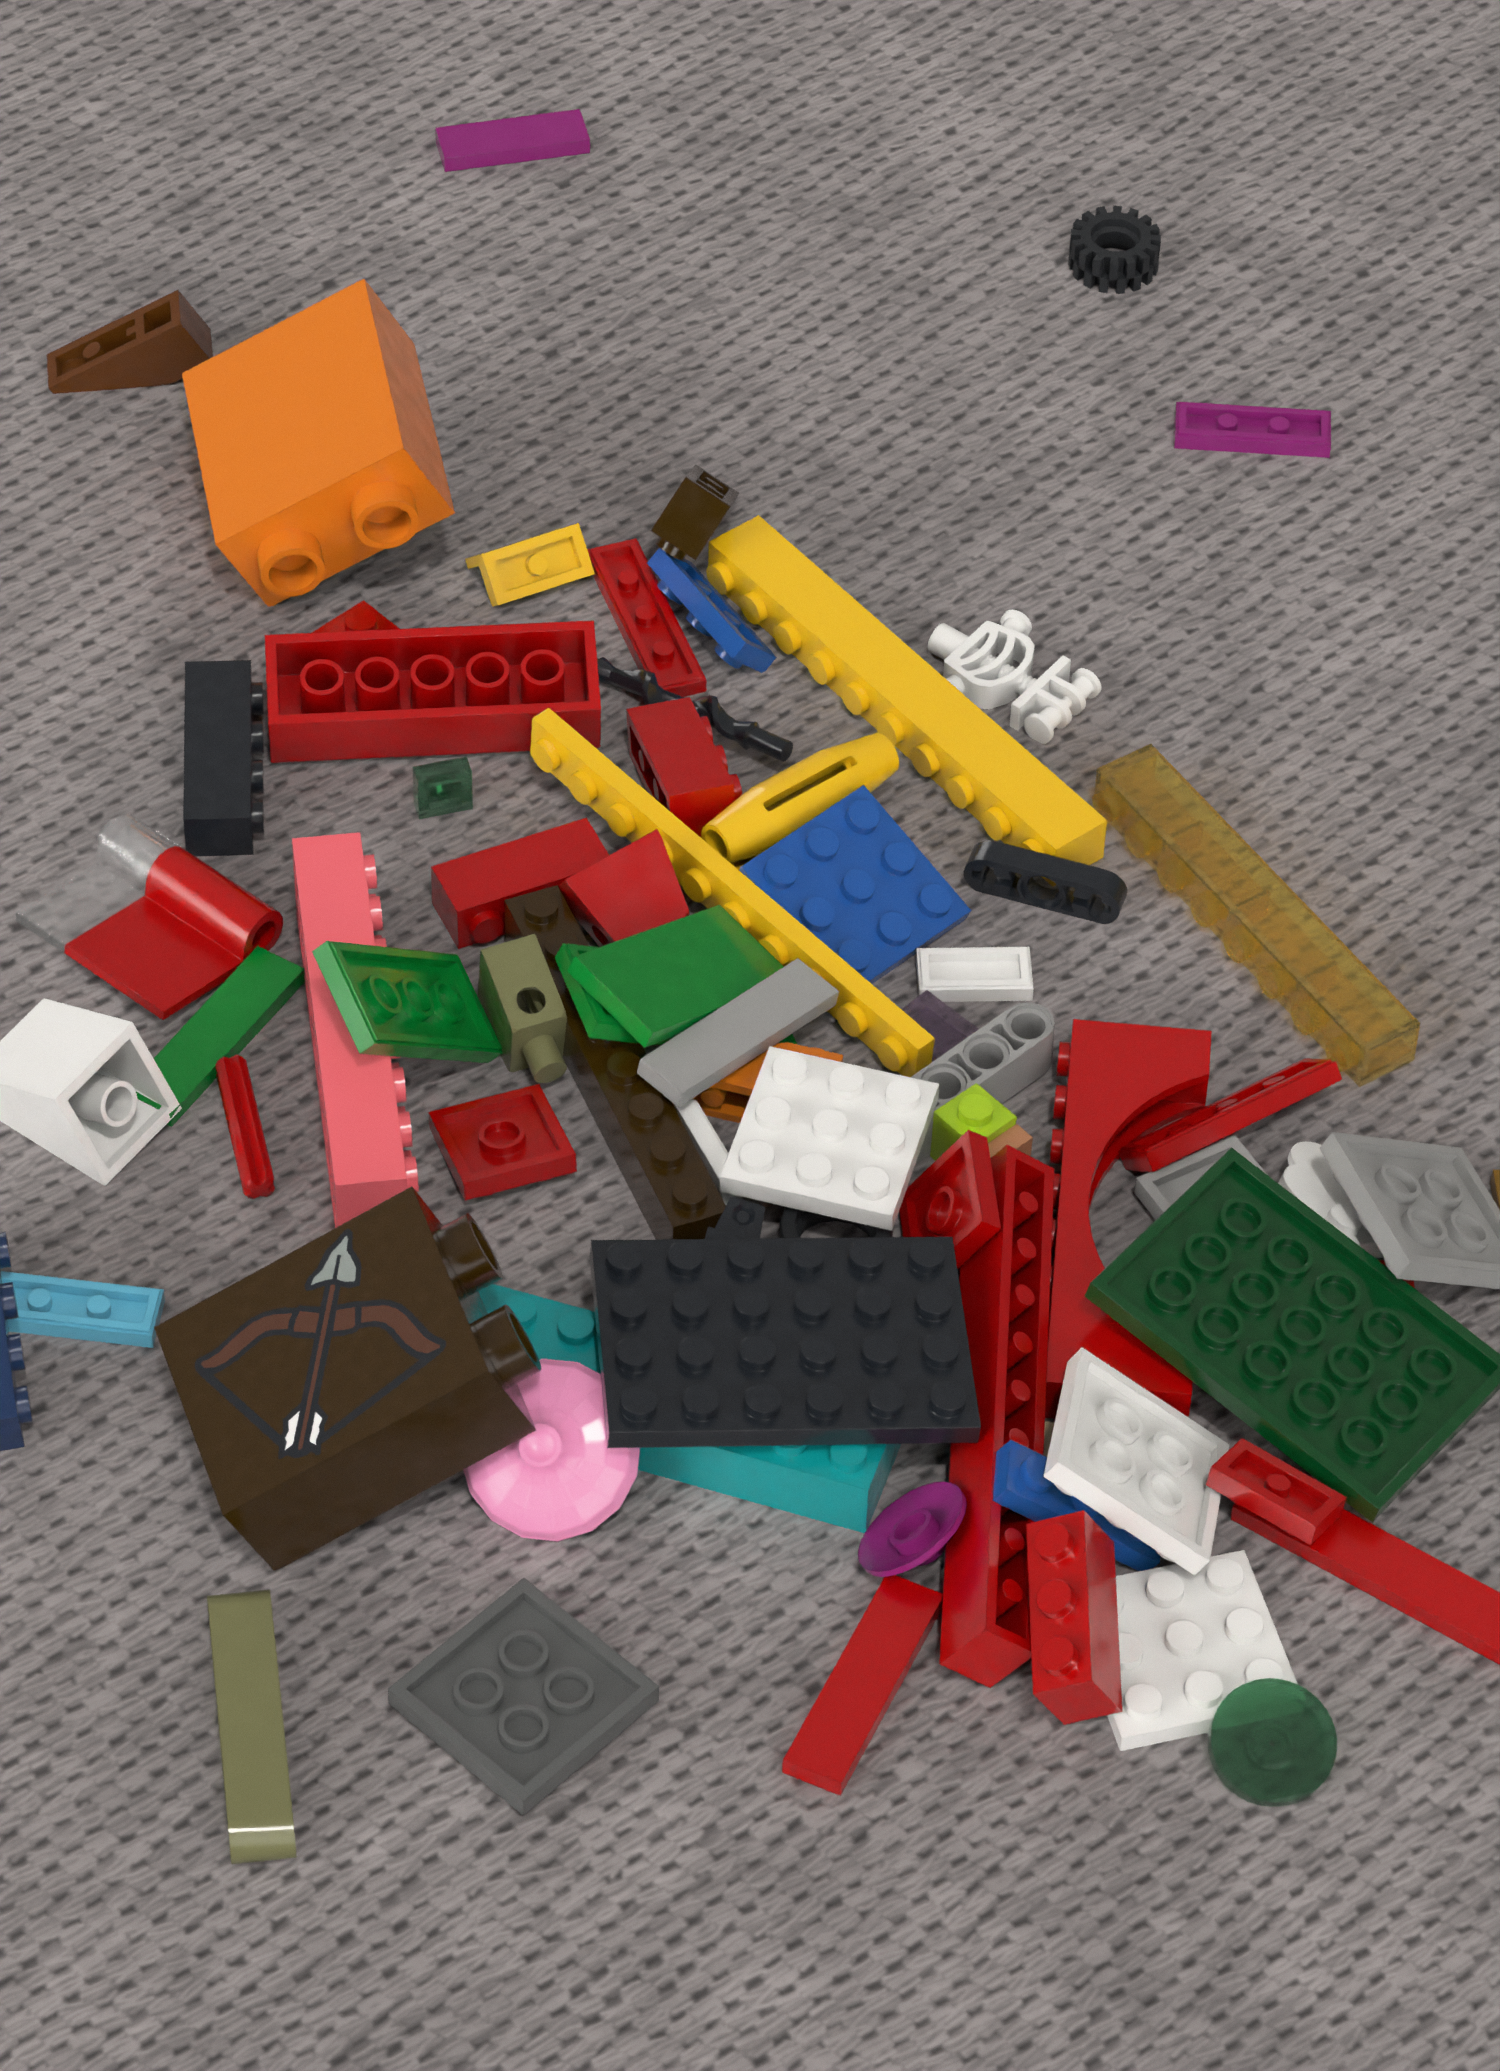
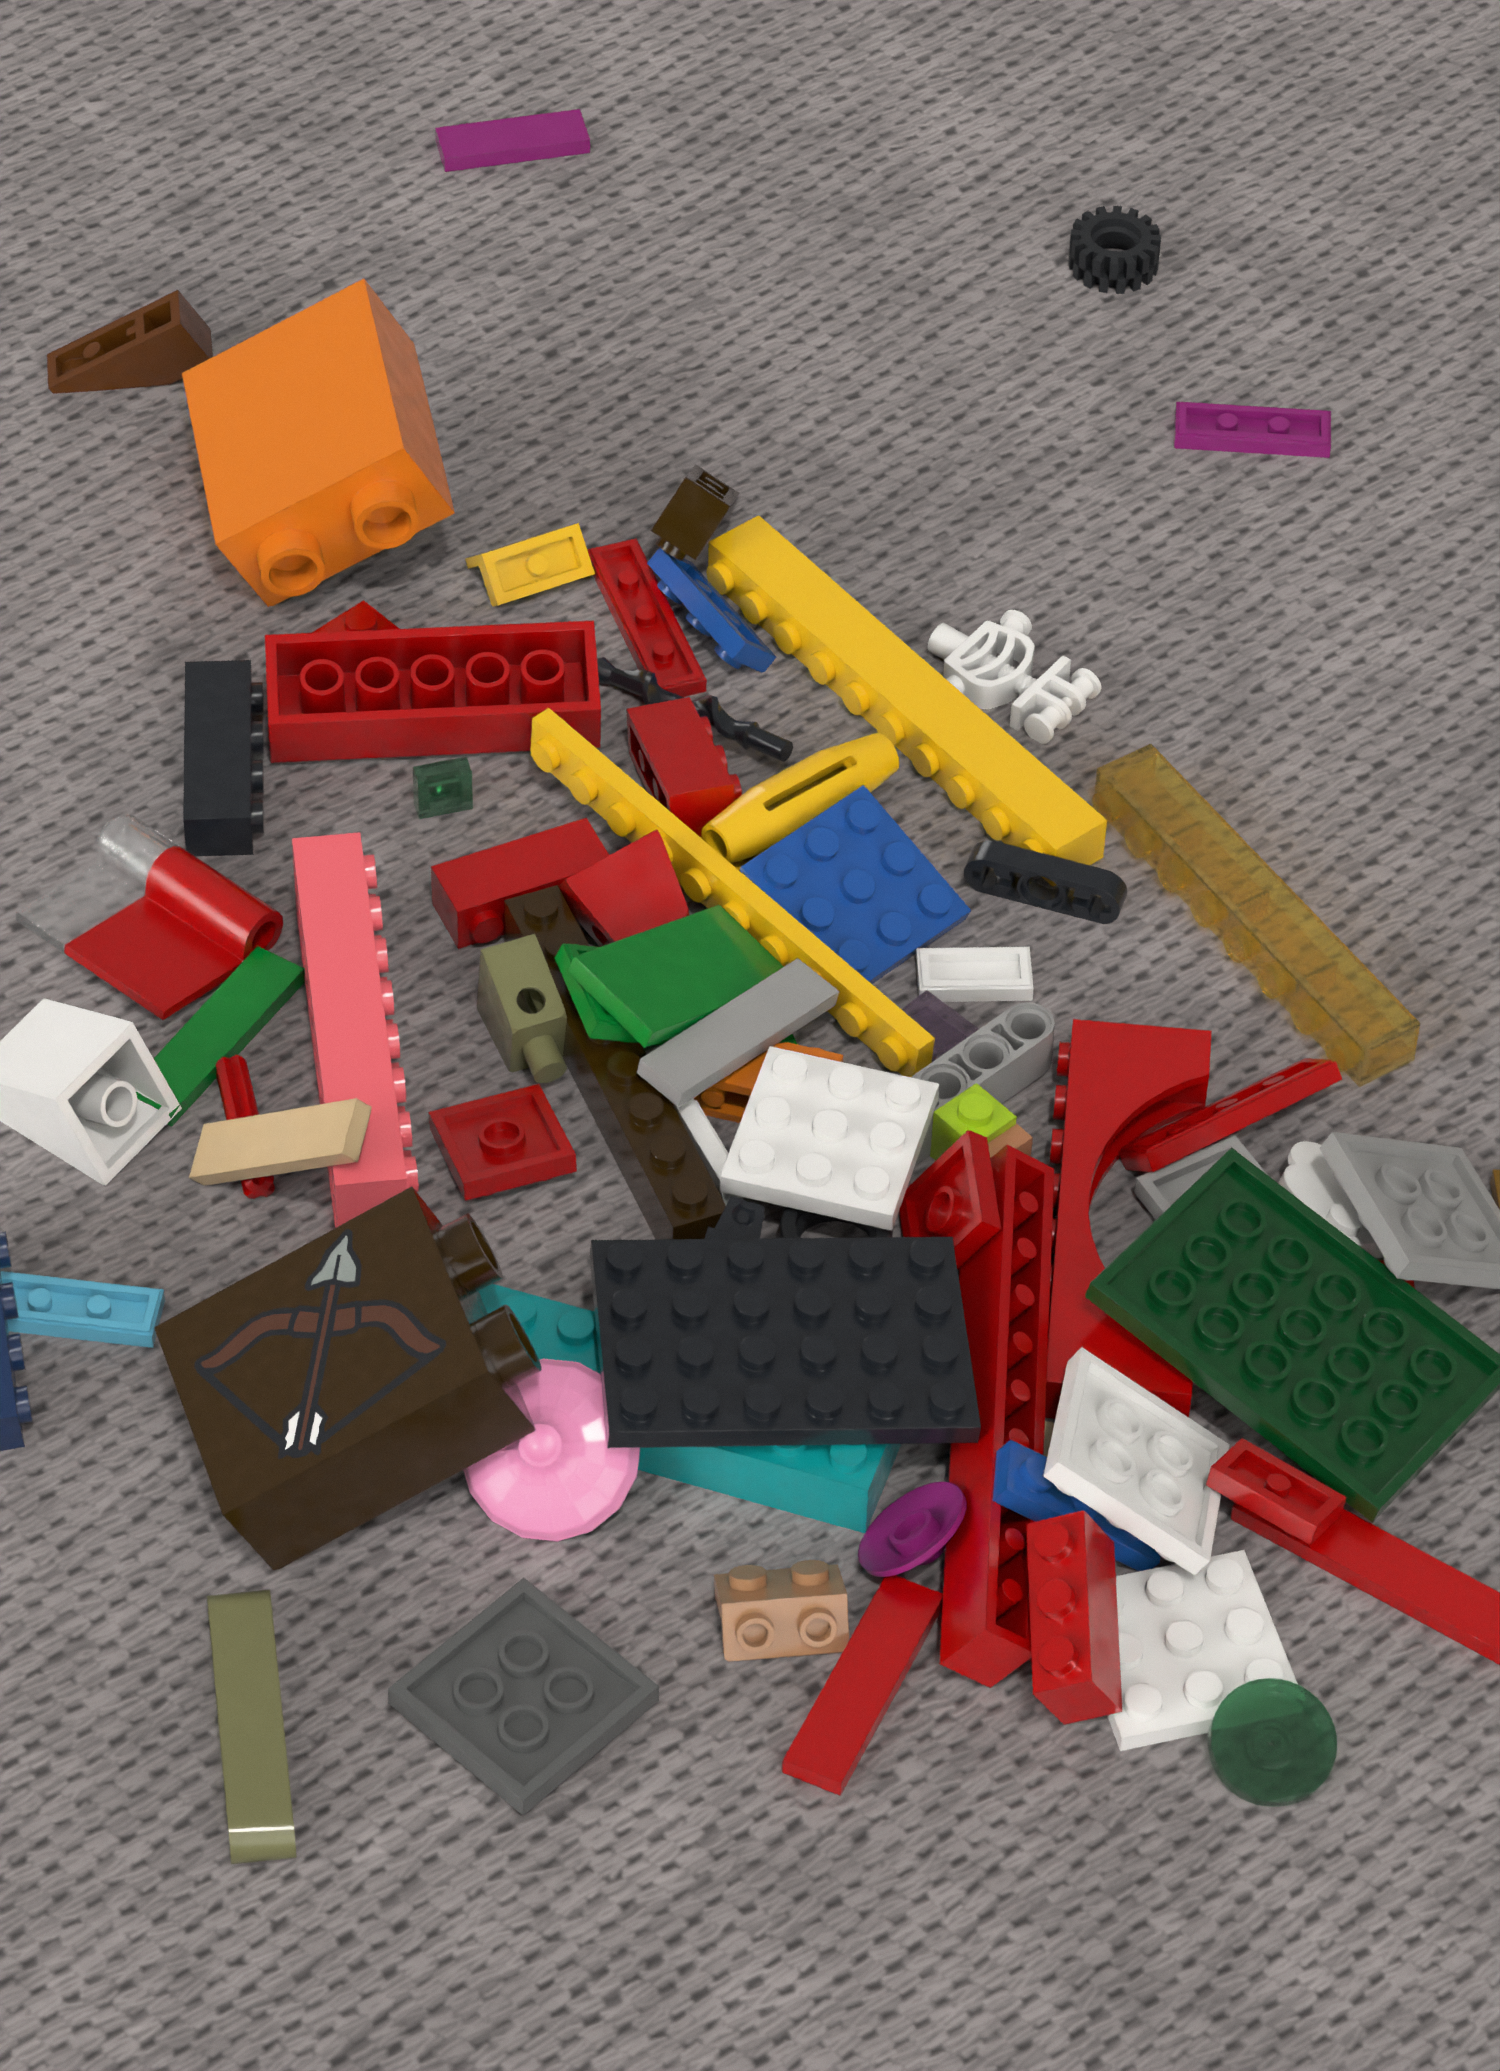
(281, 1142): none -> tan tile
(407, 1002): green tile -> none
(782, 1611): none -> medium nougat bracket

